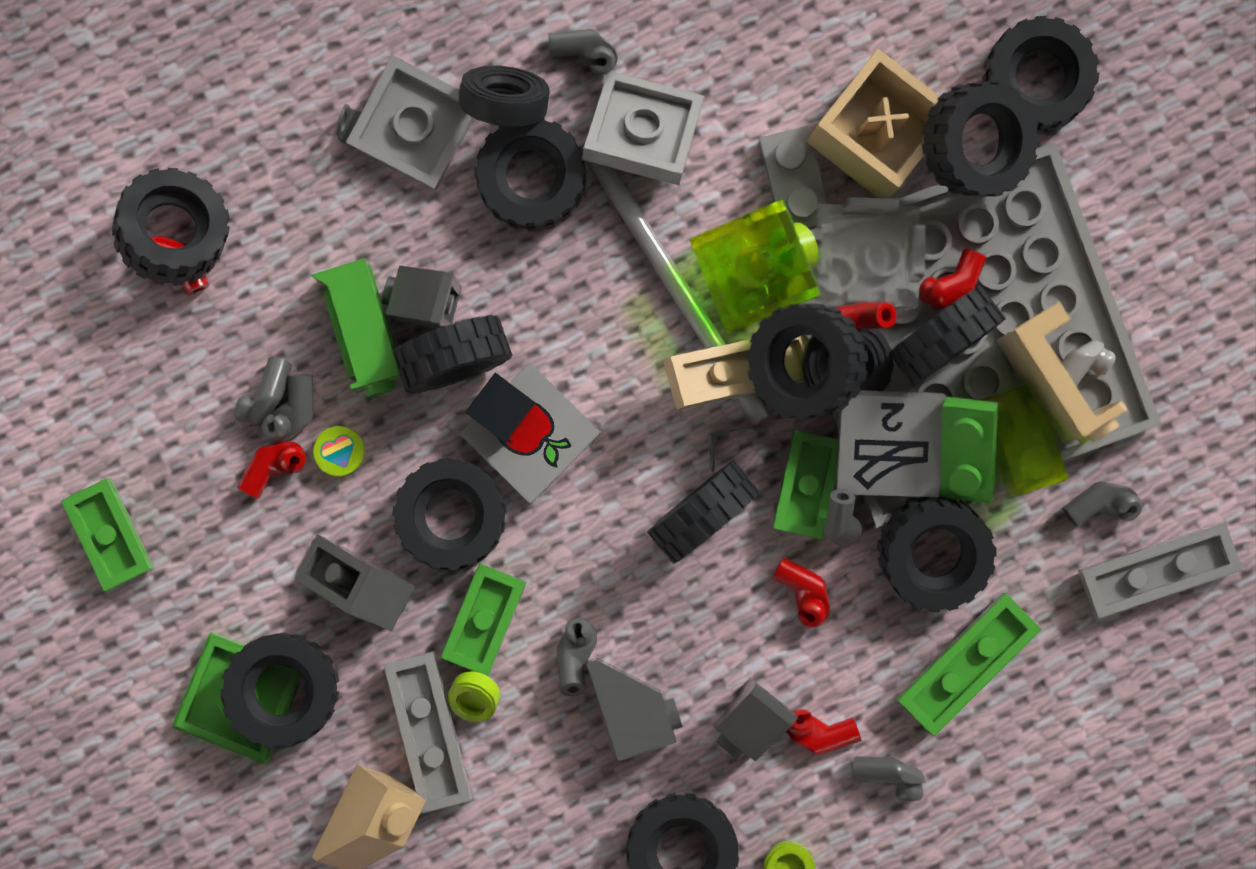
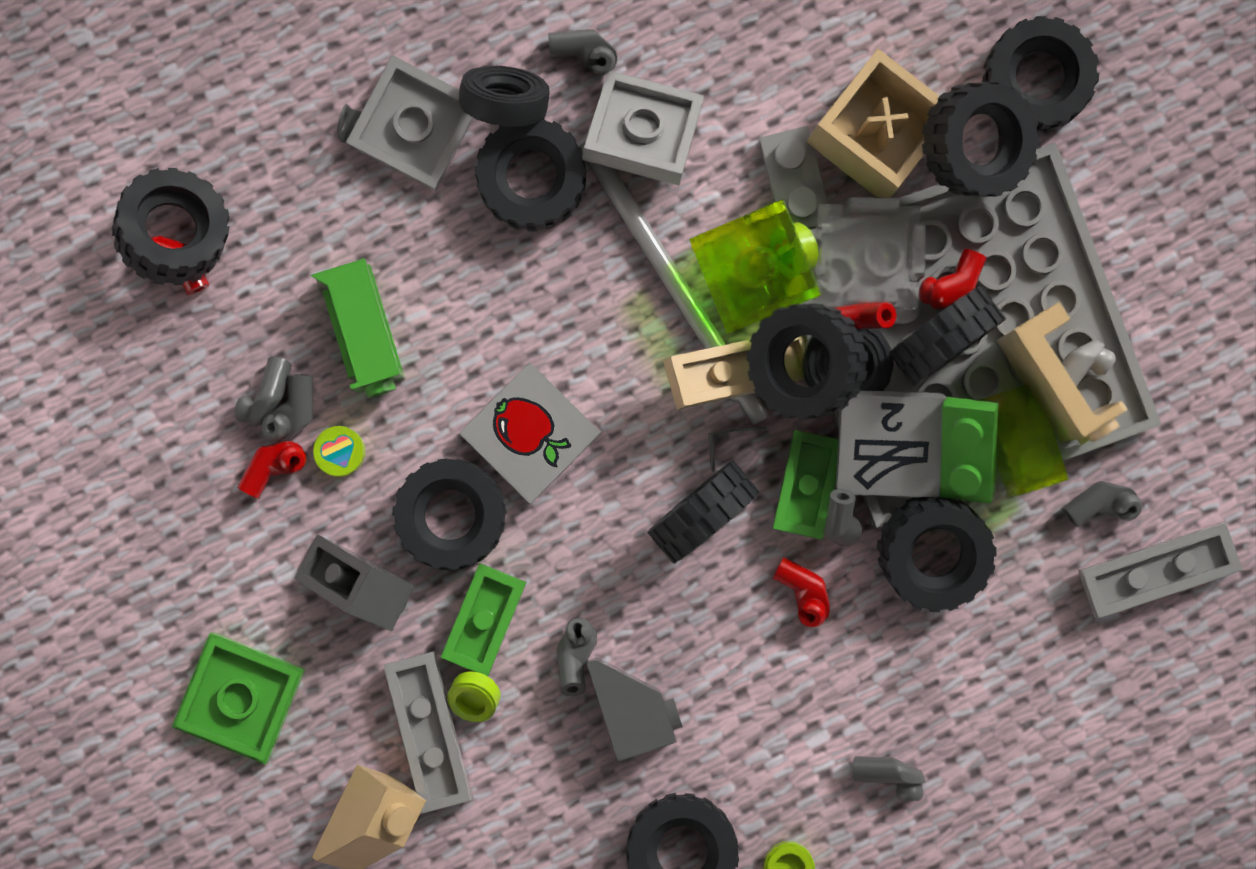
(107, 534): bright green plate -> none
(241, 682): black tyre -> none
(421, 297): dark grey slope -> none
(452, 354): black tyre -> none
(500, 407): black tile -> none
(753, 722): dark grey slope -> none
(820, 737): red arm -> none
(968, 664): bright green plate -> none

